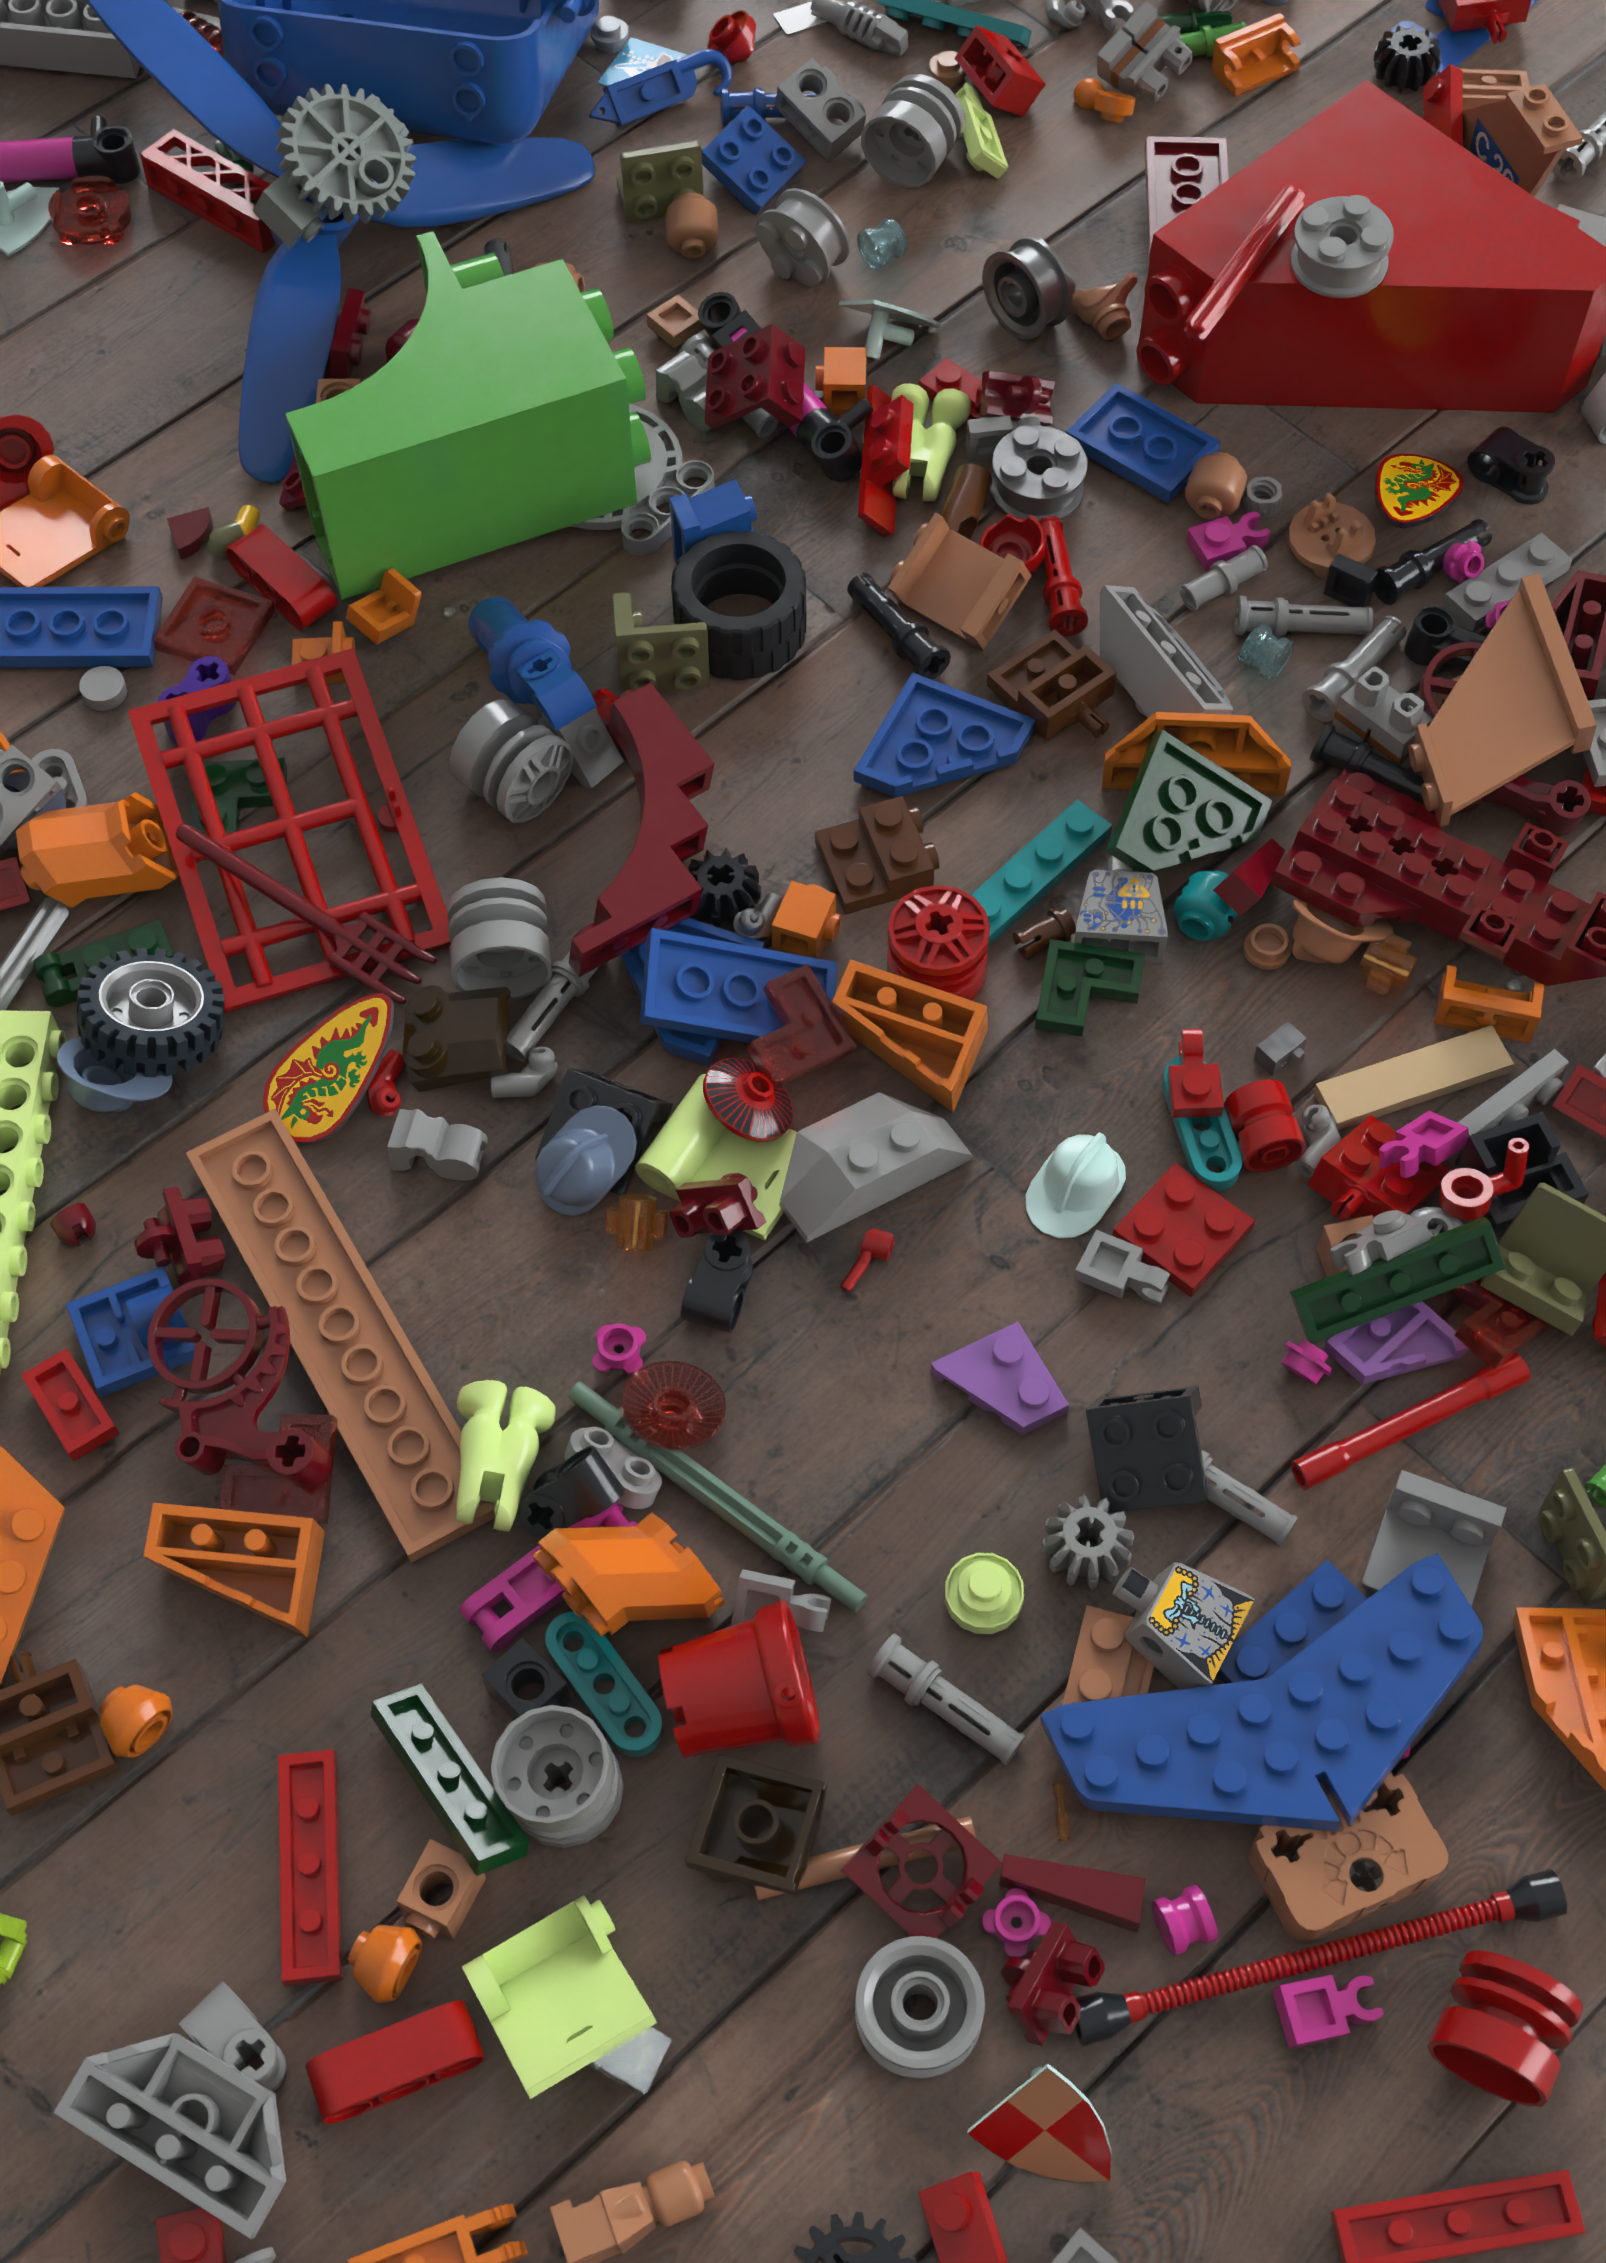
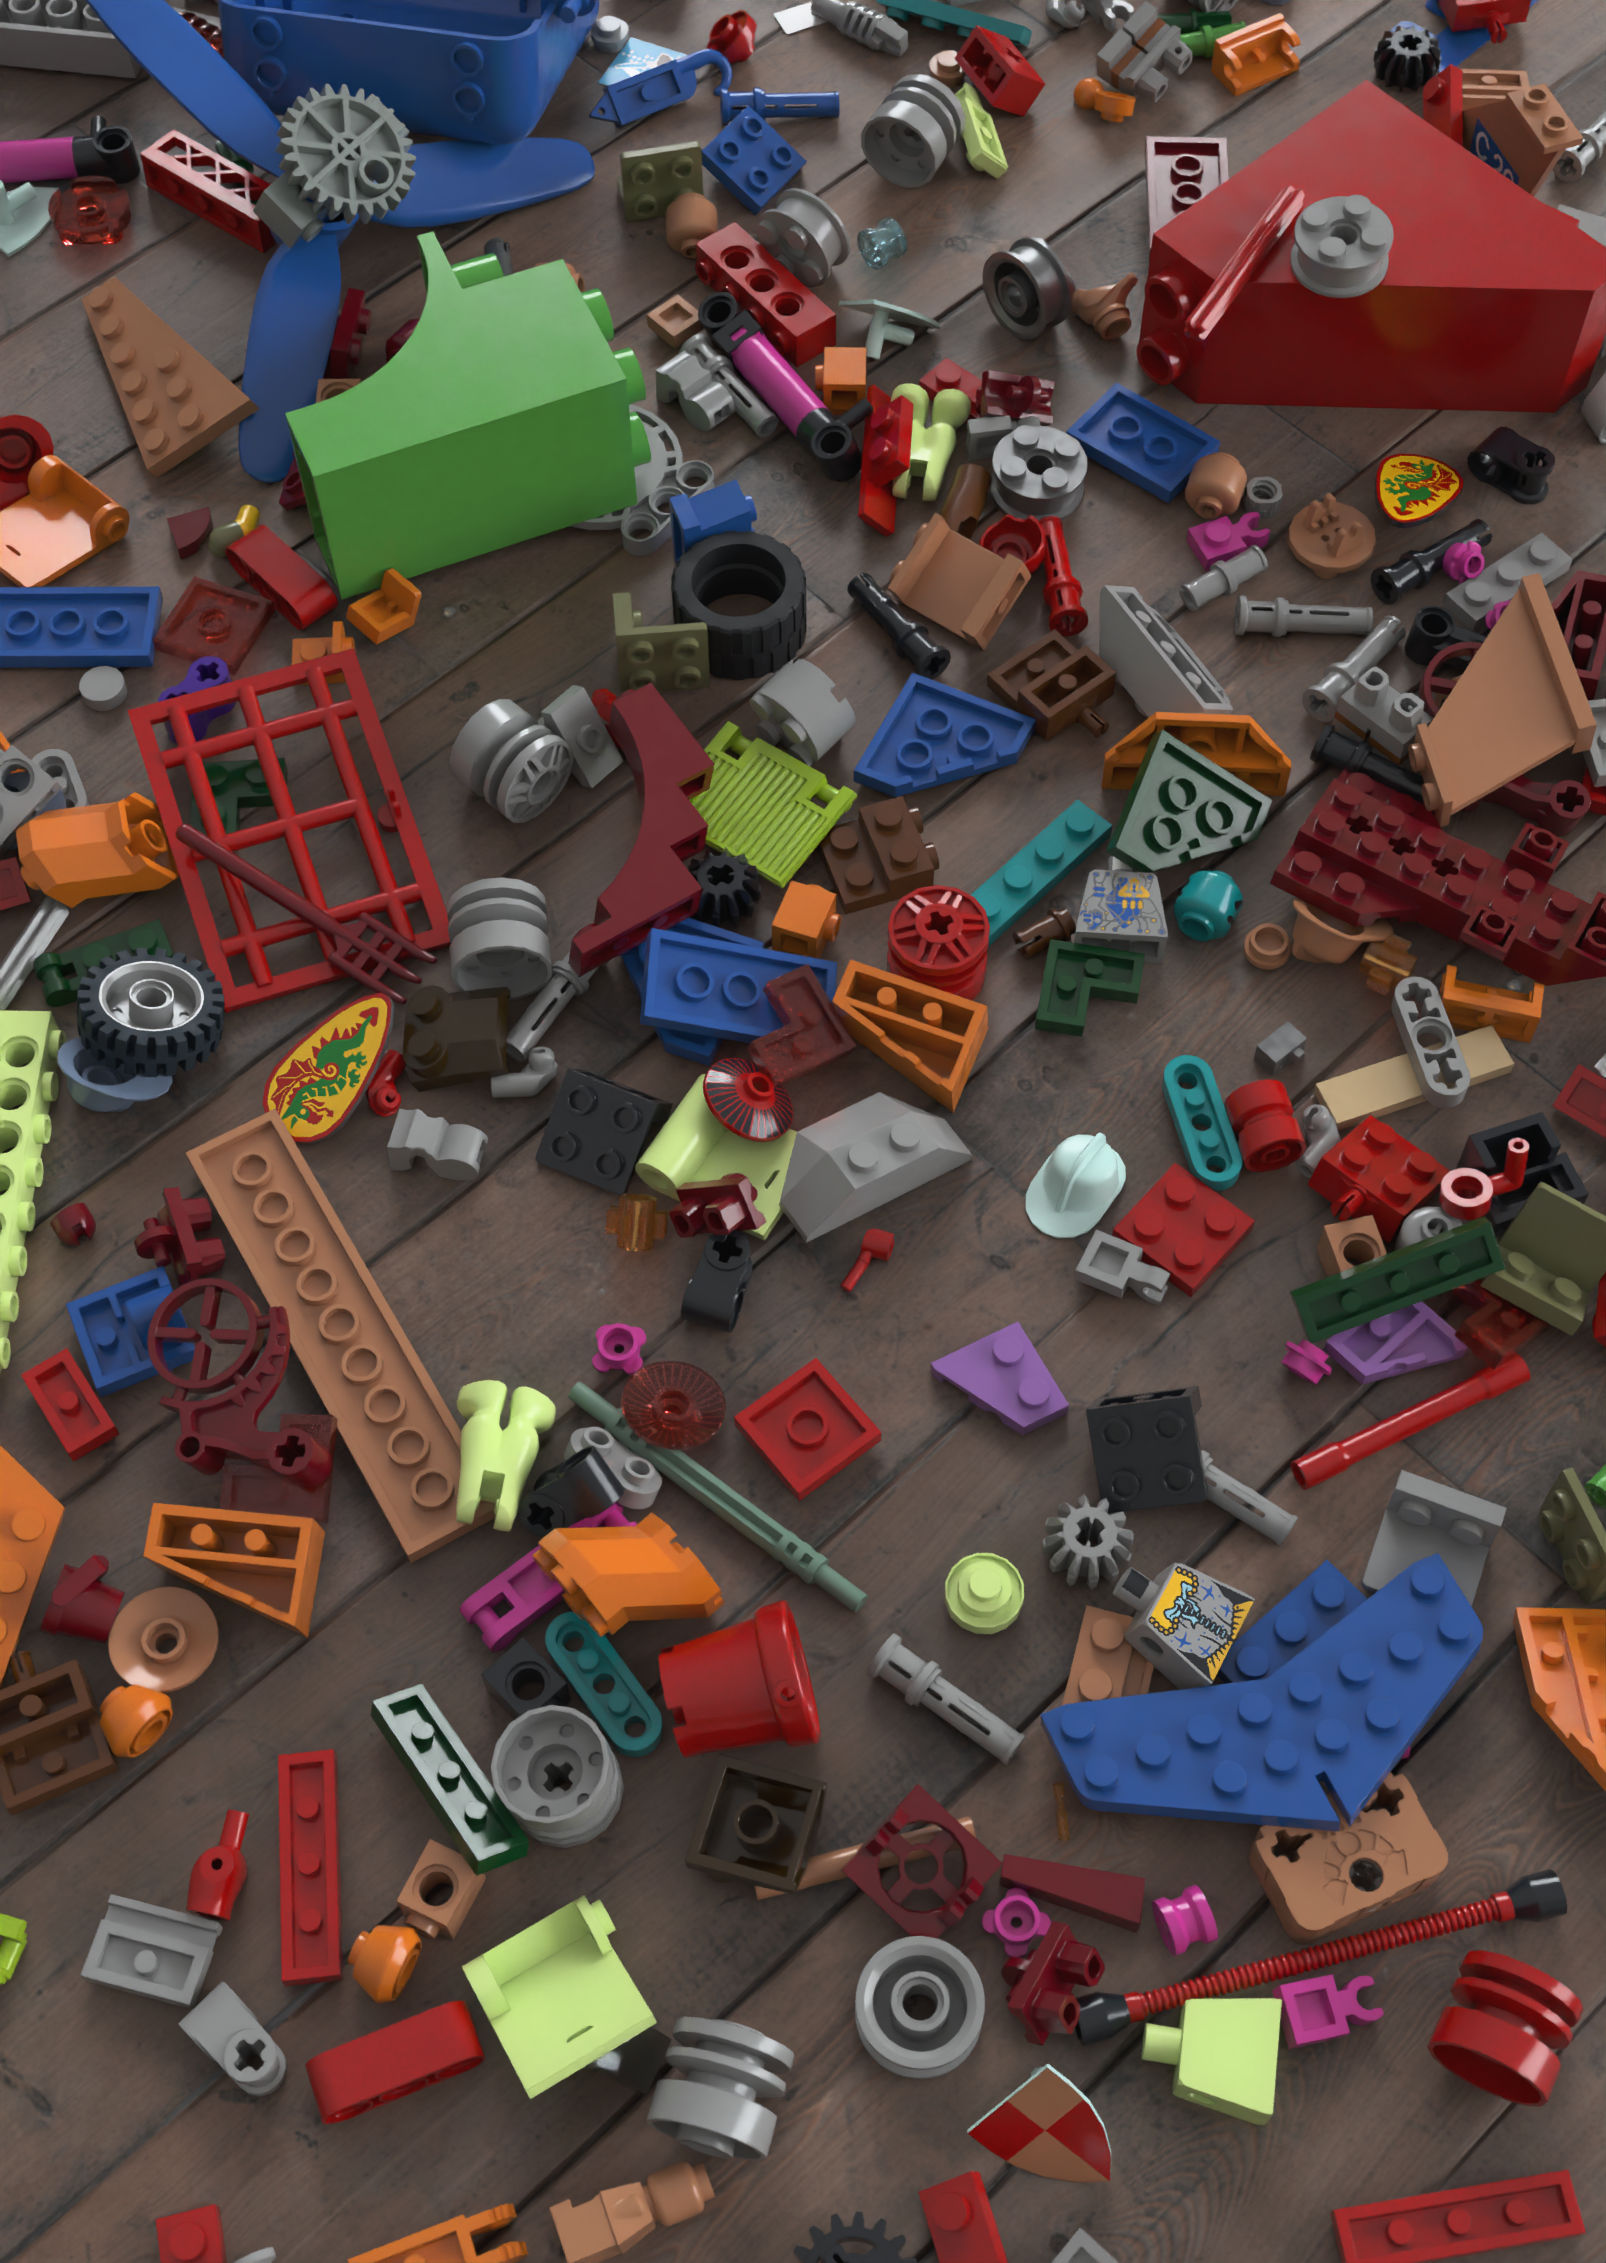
(82, 1603): none -> dark red piece
(150, 1621): none -> nougat dish
(151, 1951): none -> light grey plate
(164, 384): none -> nougat wing
(184, 2124): light grey wedge -> none
(220, 1872): none -> red piece
(529, 661): blue piece -> none
(585, 1159): sand blue piece -> none
(716, 2104): none -> light grey wheel
(755, 374): dark red bracket -> none
(758, 923): flat silver arm -> none
(761, 1589): light grey plate -> none
(765, 805): none -> lime window
(781, 305): none -> red brick
(801, 711): none -> light grey brick
(807, 1429): none -> red plate
(813, 114): light grey brick -> none
(1194, 1086): red plate -> none
(1222, 2054): none -> yellowish green torso
(1249, 881): dark red piece -> none
(1265, 652): clear light blue wheel -> none
(1350, 582): black plate -> none
(1385, 1238): light grey plate -> none
(1424, 1061): none -> light grey beam
(1425, 1139): dark pink plate -> none
(1535, 1085): light grey plate -> none

